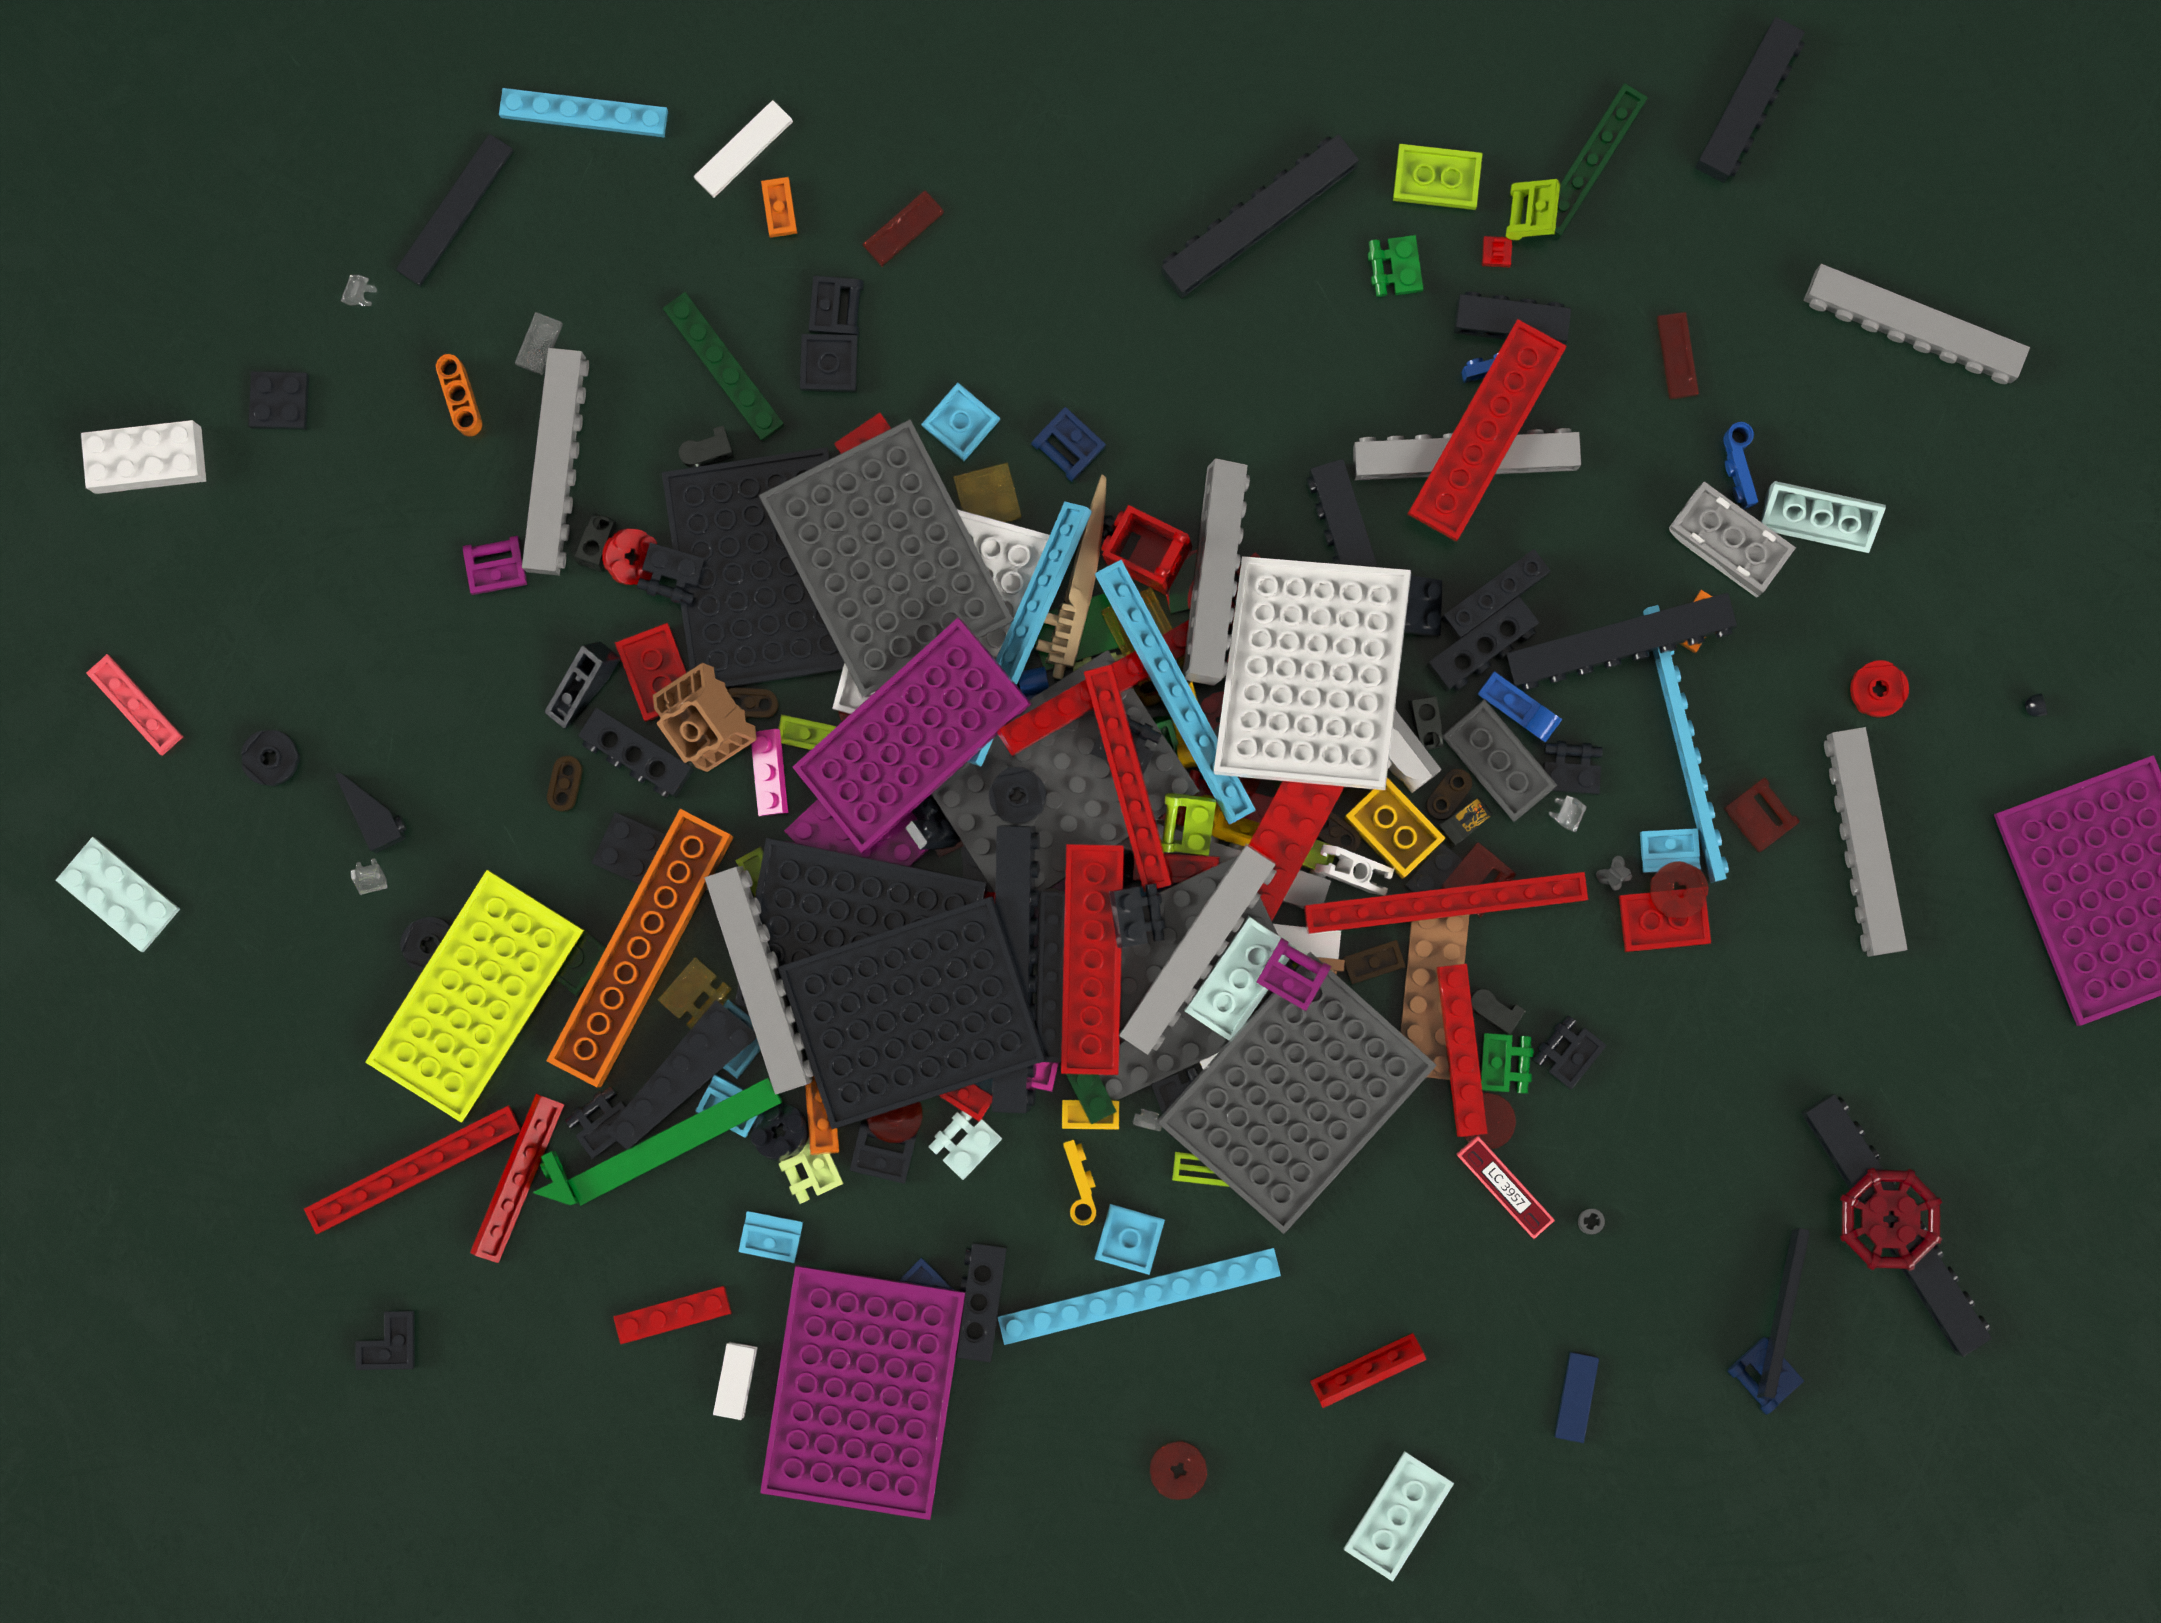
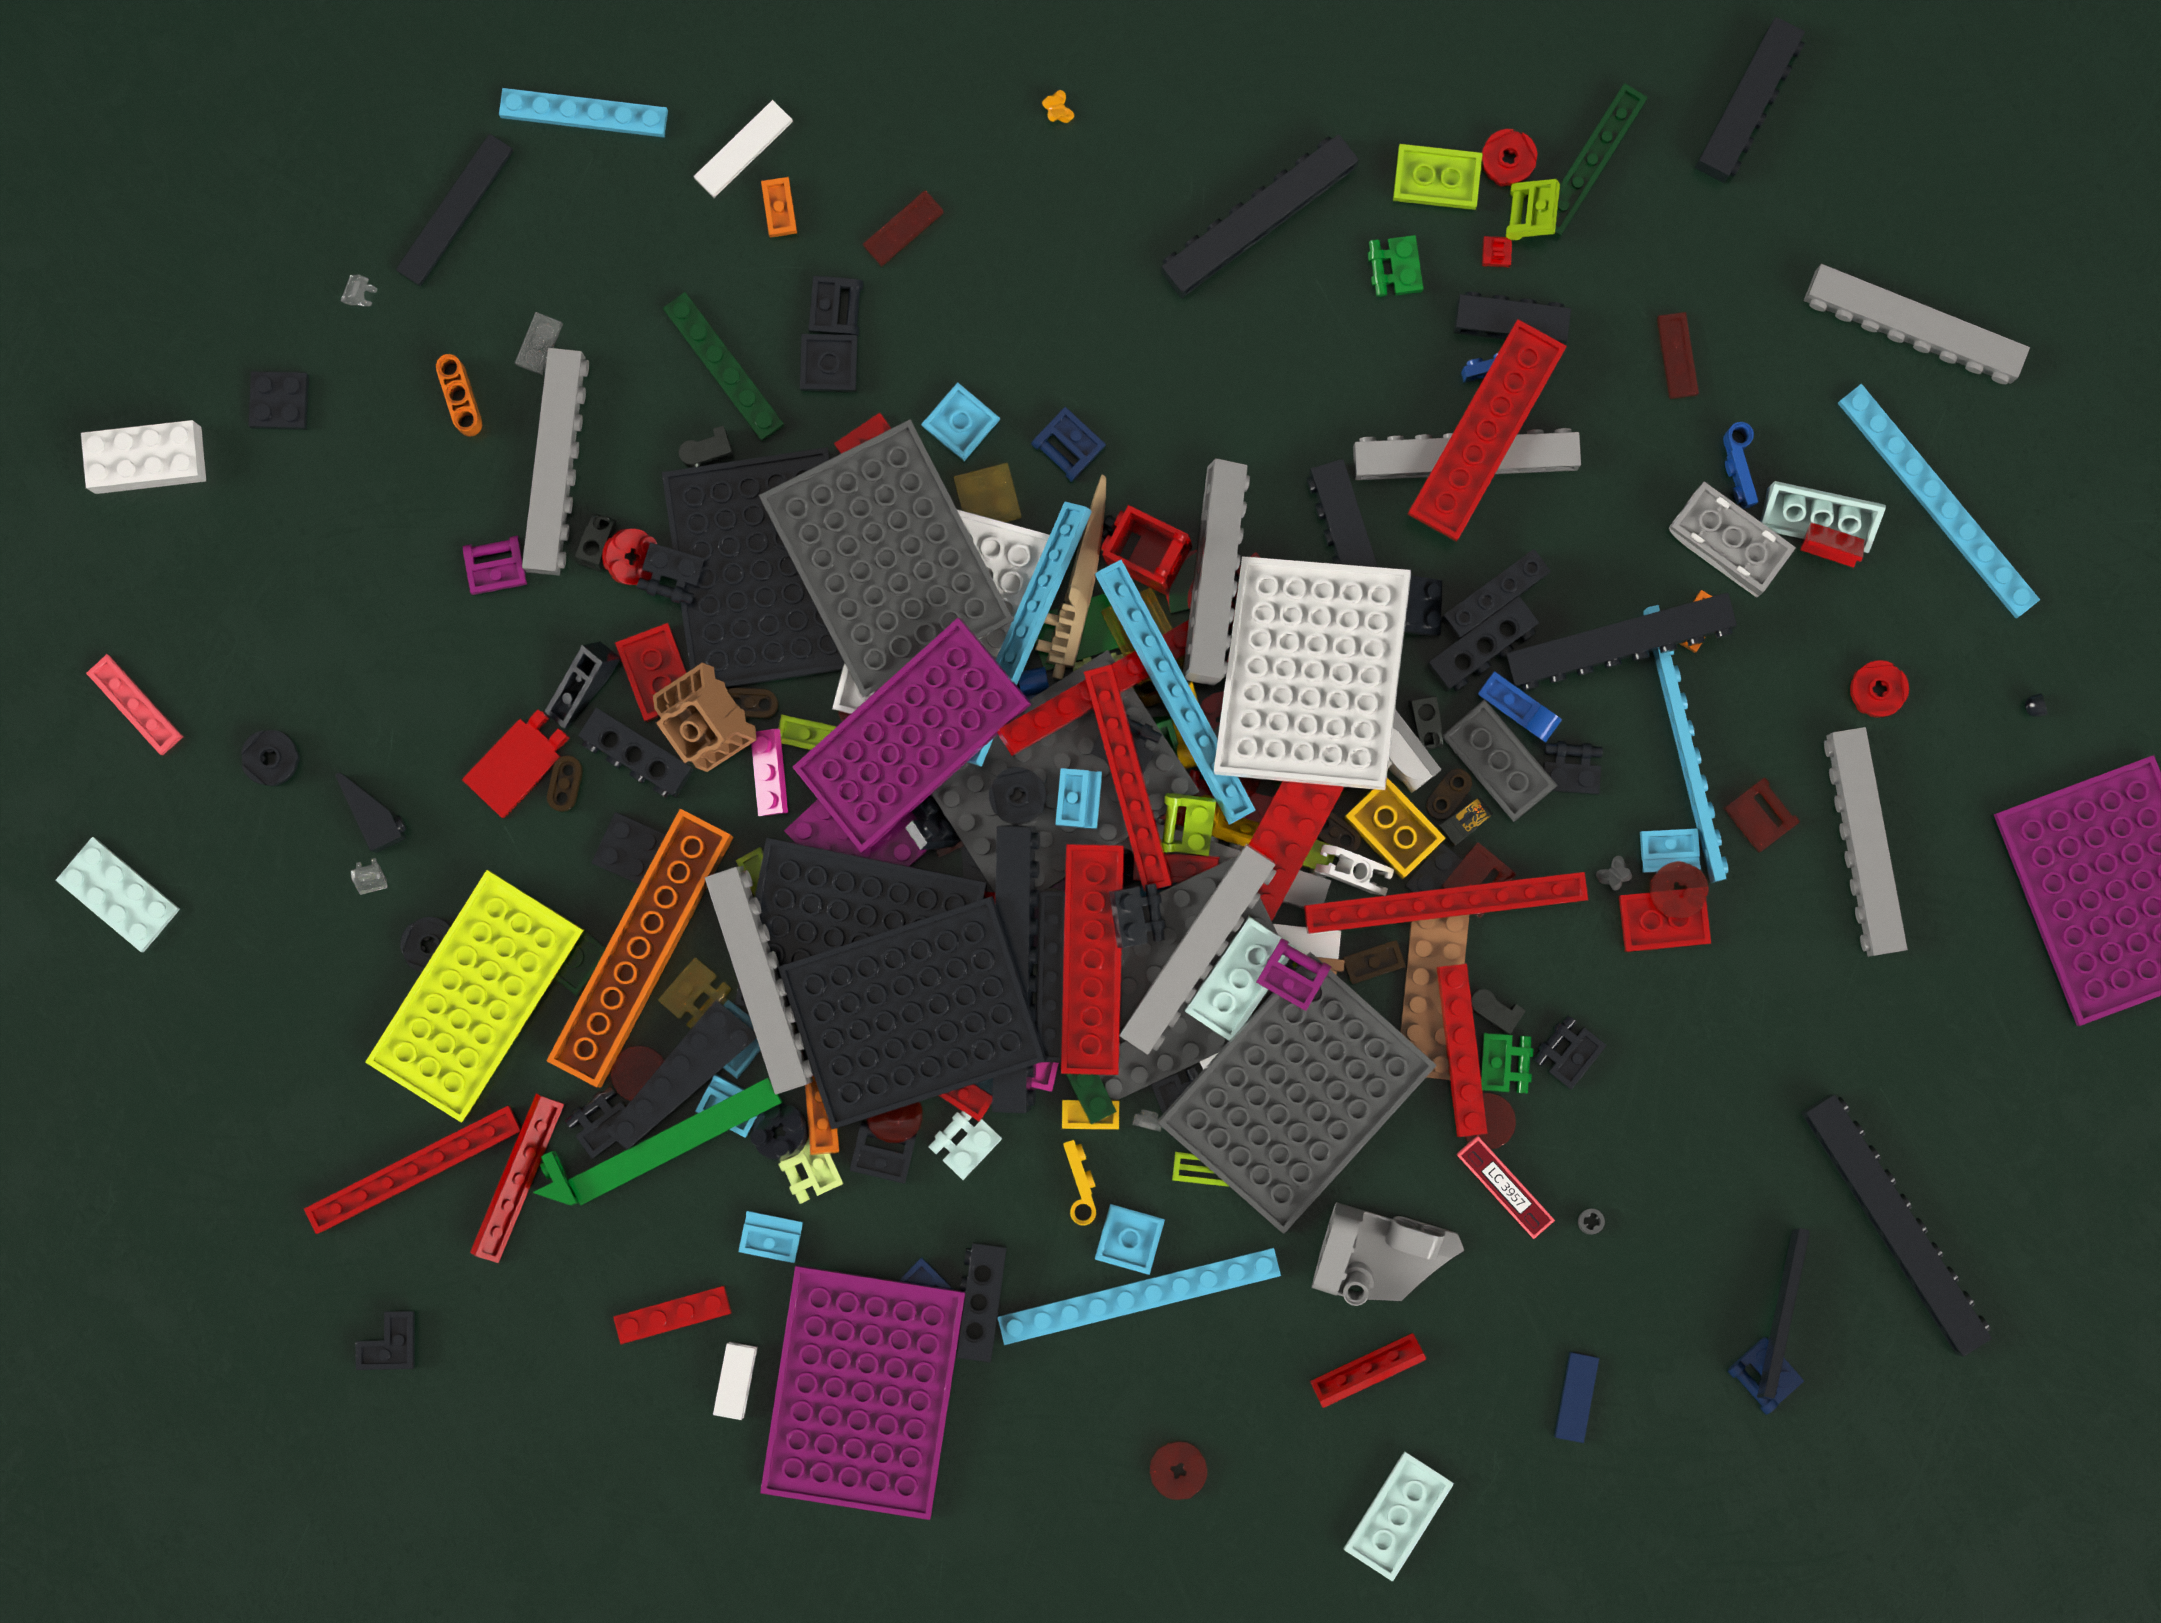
(515, 764): none -> red tile
(634, 1069): none -> clear red tile
(1056, 107): none -> light orange piece
(1078, 798): none -> medium azure plate
(1379, 1255): none -> light grey panel
(1514, 142): none -> red plate
(1570, 813): clear tile -> none
(1833, 545): none -> red panel
(1903, 1230): dark red plate -> none
(1938, 501): none -> medium azure plate

